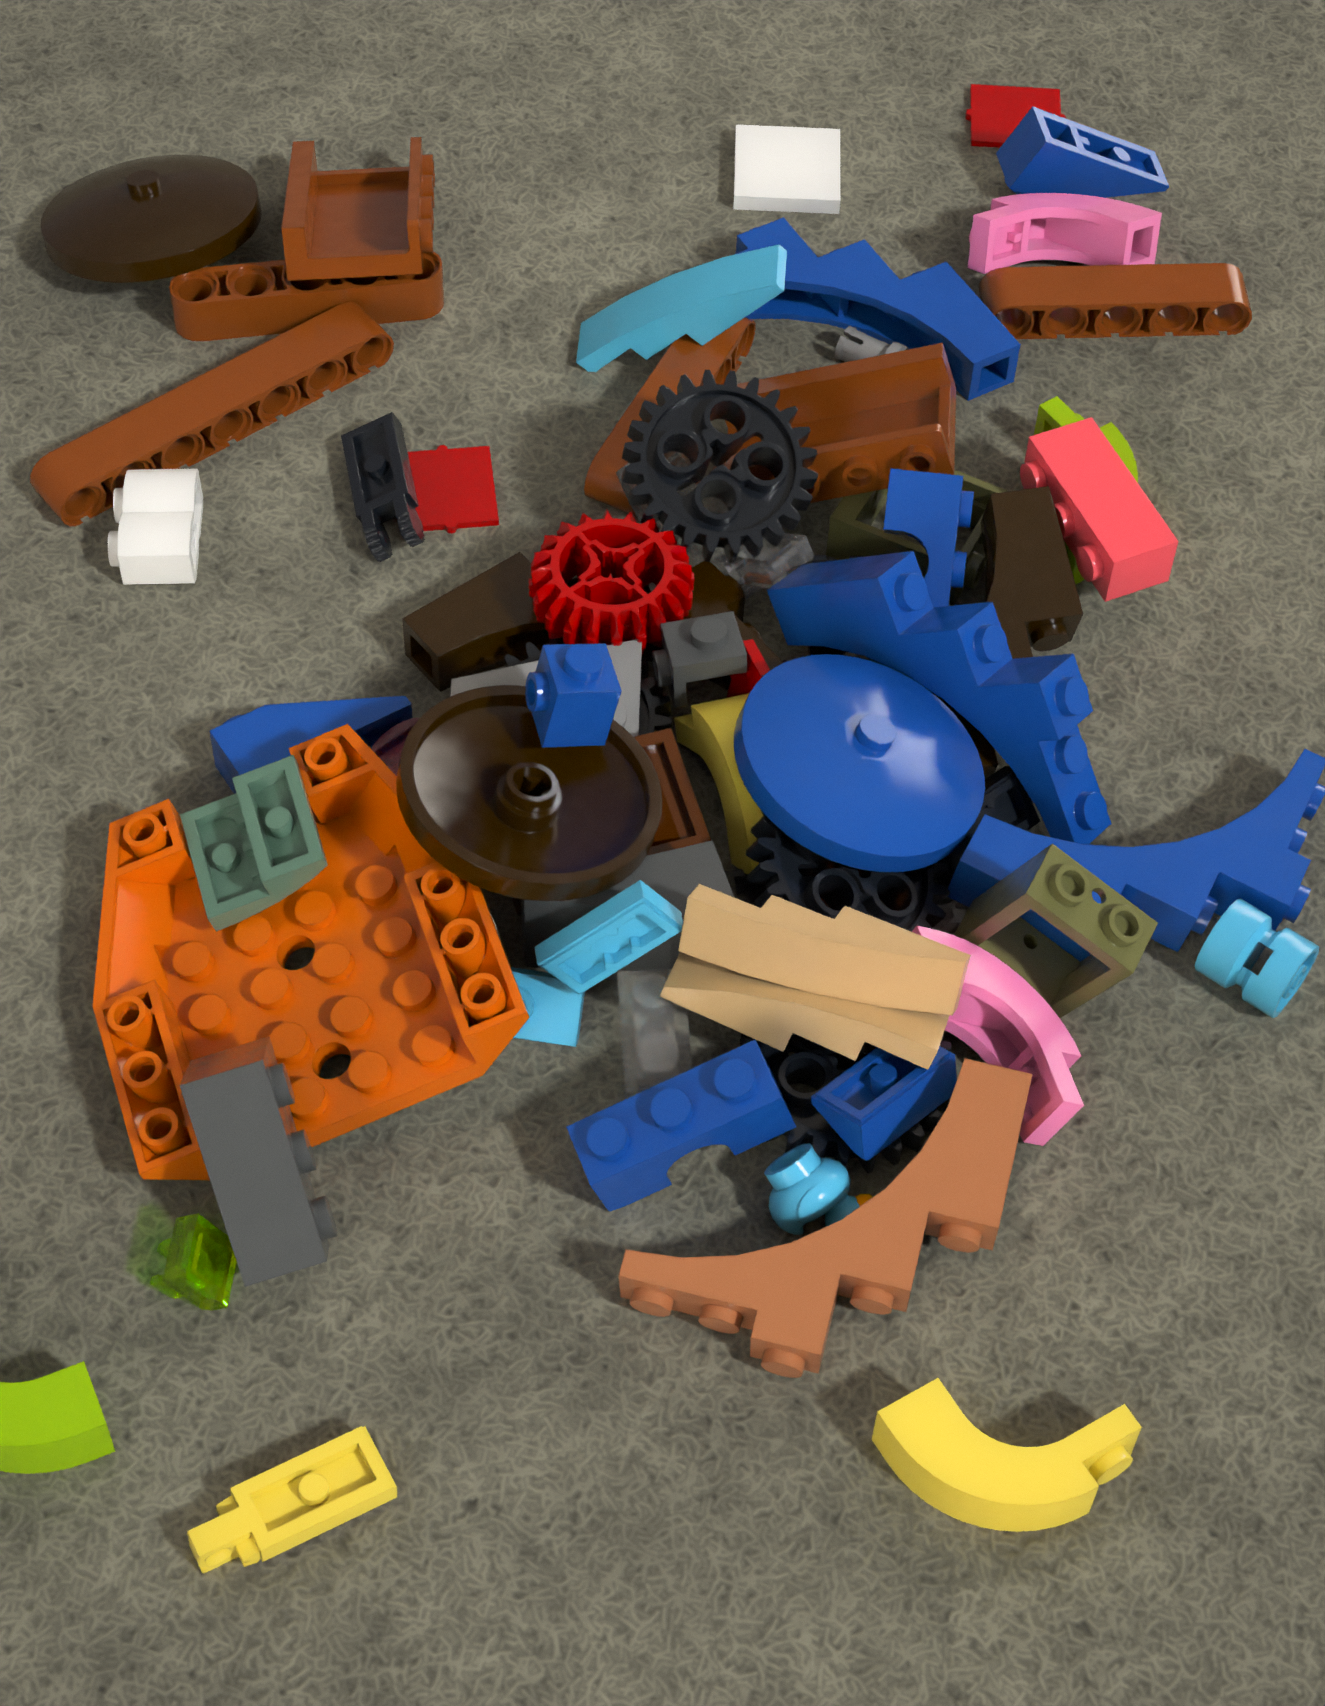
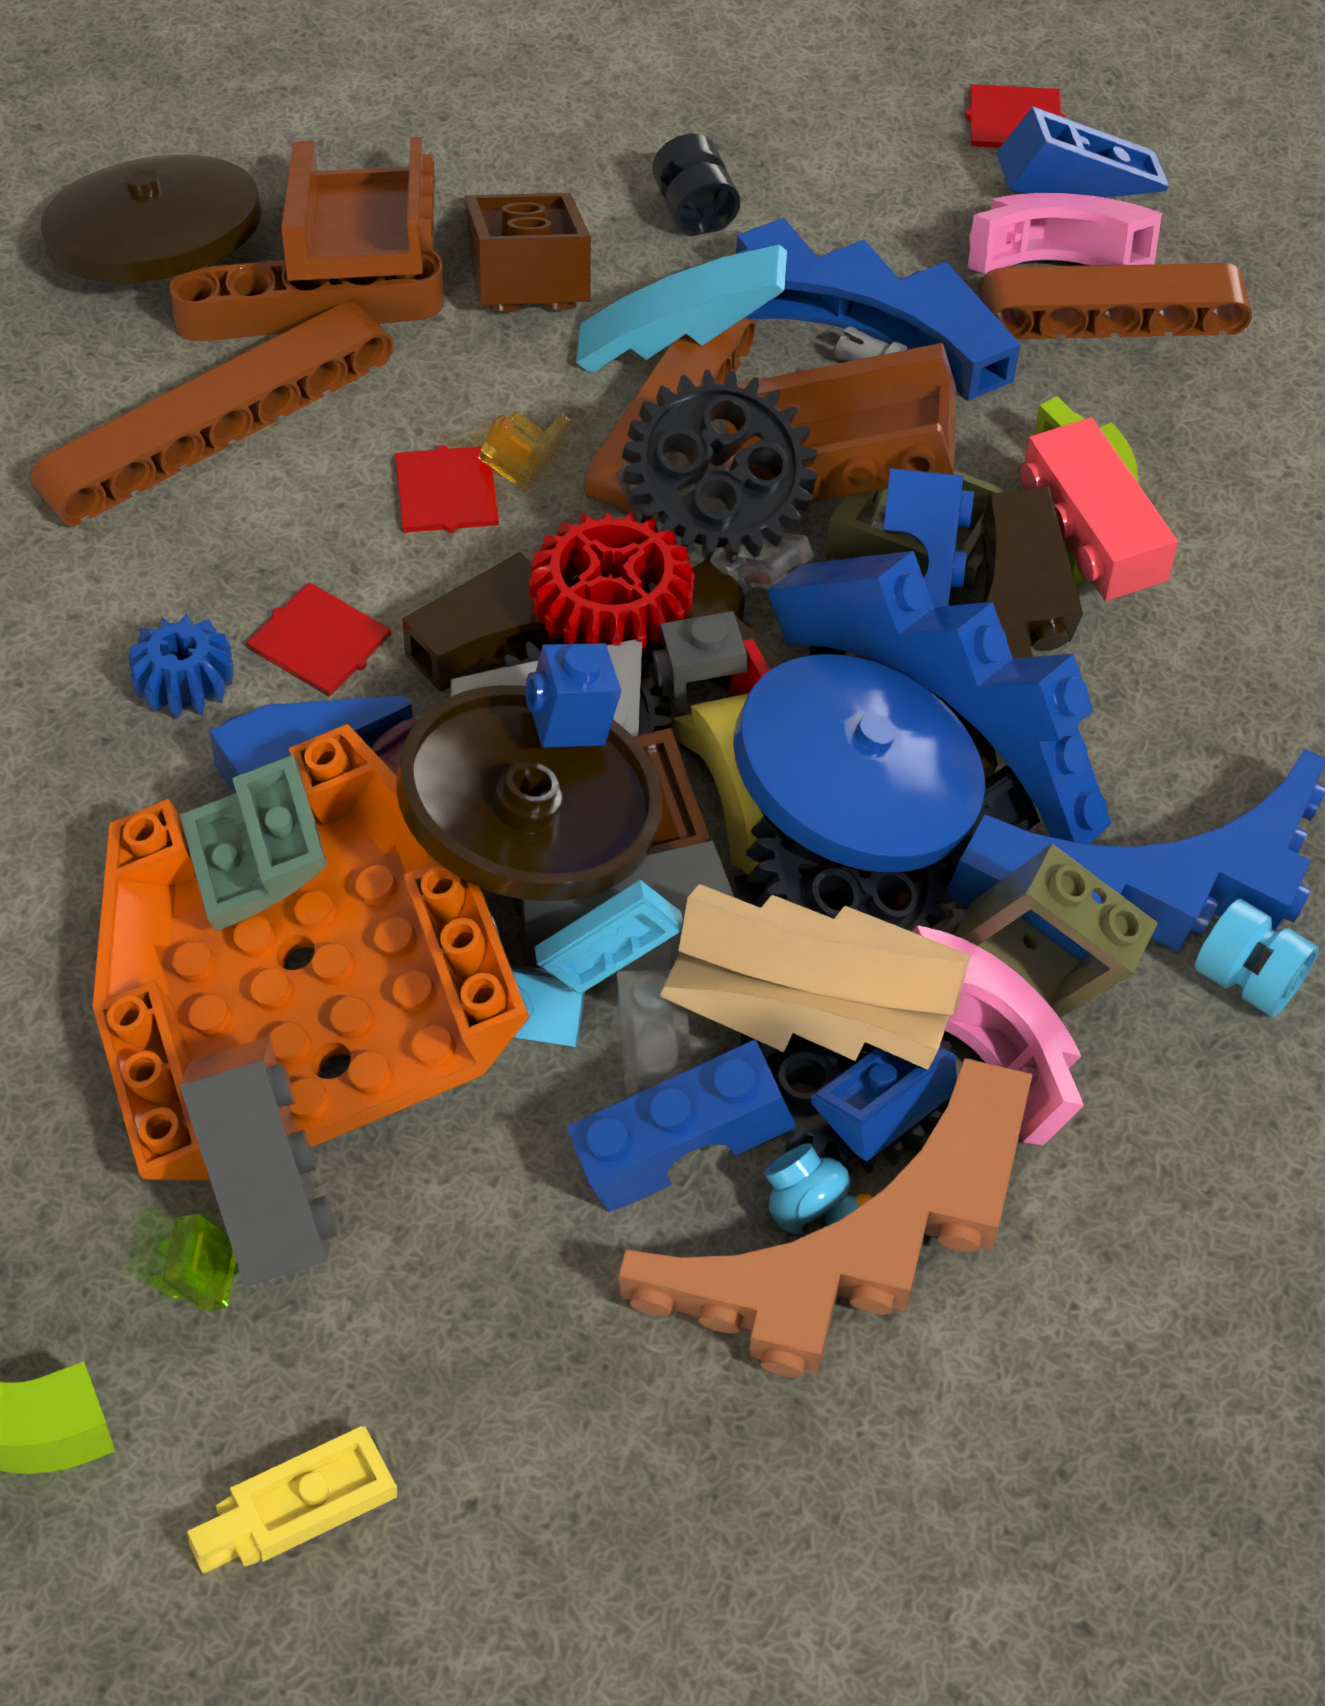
(157, 526): white brick -> none
(181, 665): none -> blue gear
(319, 639): none -> red piece
(382, 483): black hinge -> none
(520, 447): none -> clear yellow panel
(528, 250): none -> reddish brown slope
(695, 184): none -> black wheel
(787, 169): white tile -> none
(995, 1482): light yellow arch -> none

